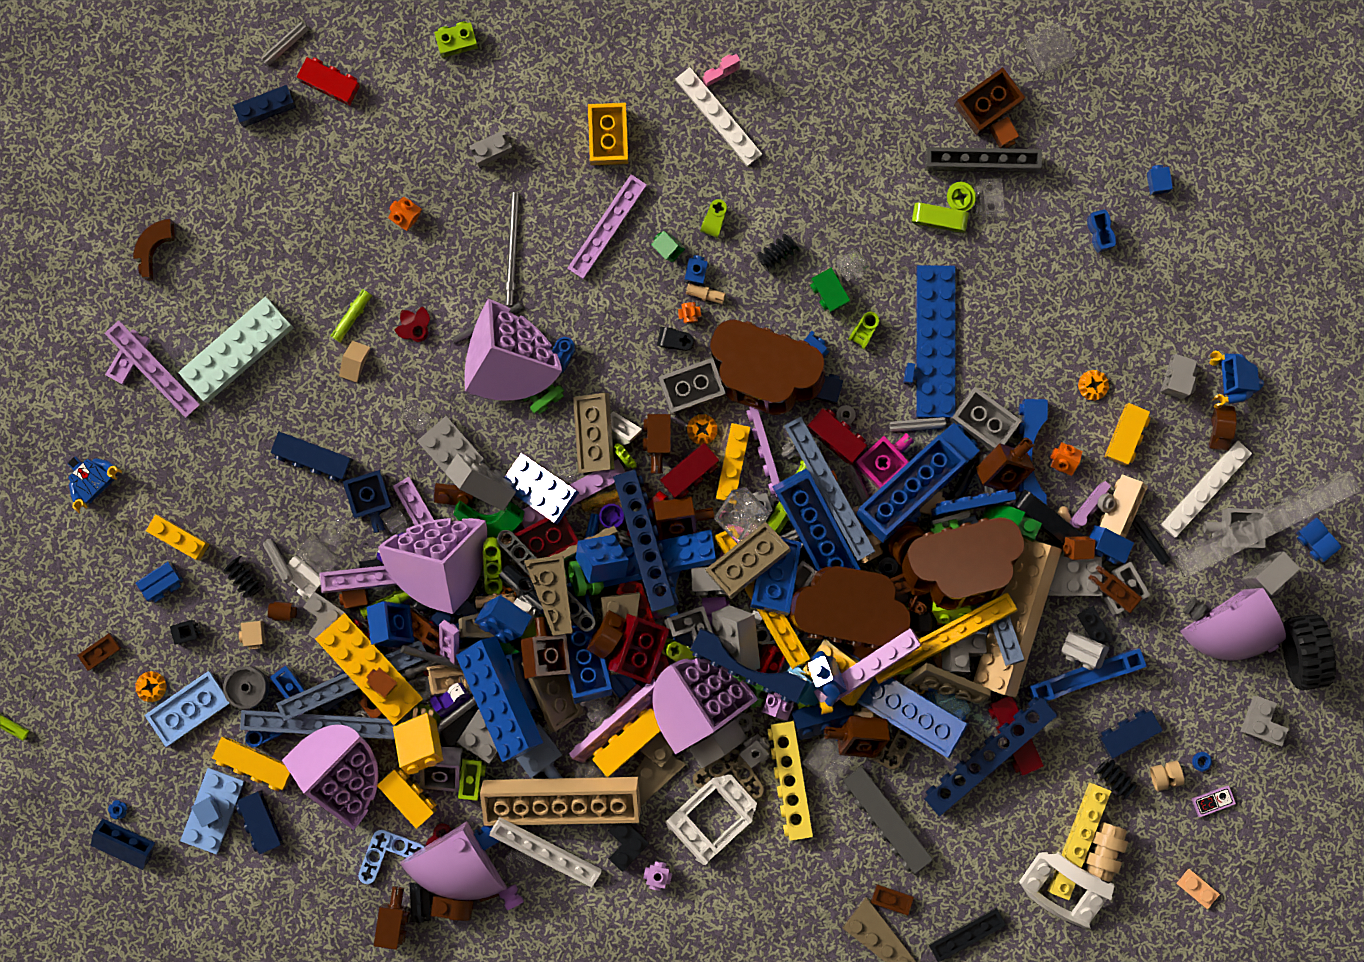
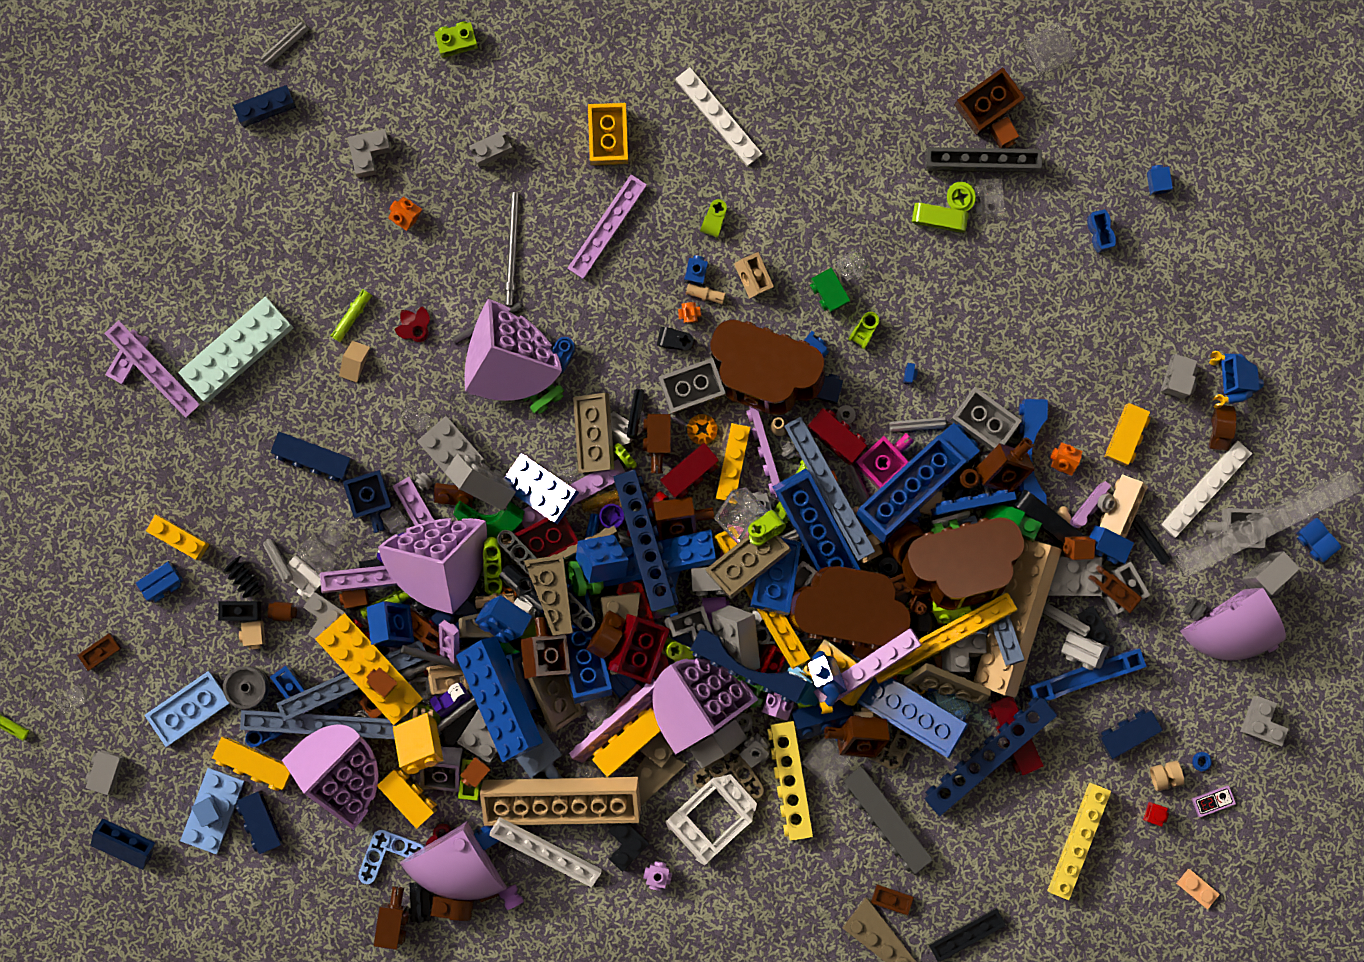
(72, 699): none -> clear bracket
(89, 480): blue torso -> none
(104, 772): none -> light grey brick
(122, 809): blue plate -> none
(148, 242): reddish brown arch -> none
(158, 691): light orange gear -> none
(179, 635): black brick -> none
(239, 610): none -> black brick
(328, 80): red brick -> none
(363, 149): none -> light grey brick
(423, 481): none -> light grey plate
(474, 772): none -> dark orange brick
(635, 413): none -> black axle
(667, 246): brick -> none
(727, 66): bright pink plate -> none
(753, 275): none -> tan brick
(765, 527): none -> lime piece
(777, 252): black piece -> none
(779, 431): none -> tan cone
(935, 341): blue plate -> none
(973, 476): none -> reddish brown brick
(1066, 620): none -> light grey axle
(1089, 904): white wedge -> none
(1090, 393): light orange gear -> none
(1109, 841): tan piece -> none
(1116, 778): black piece -> none
(1156, 814): none -> red brick
(1309, 652): black tyre -> none

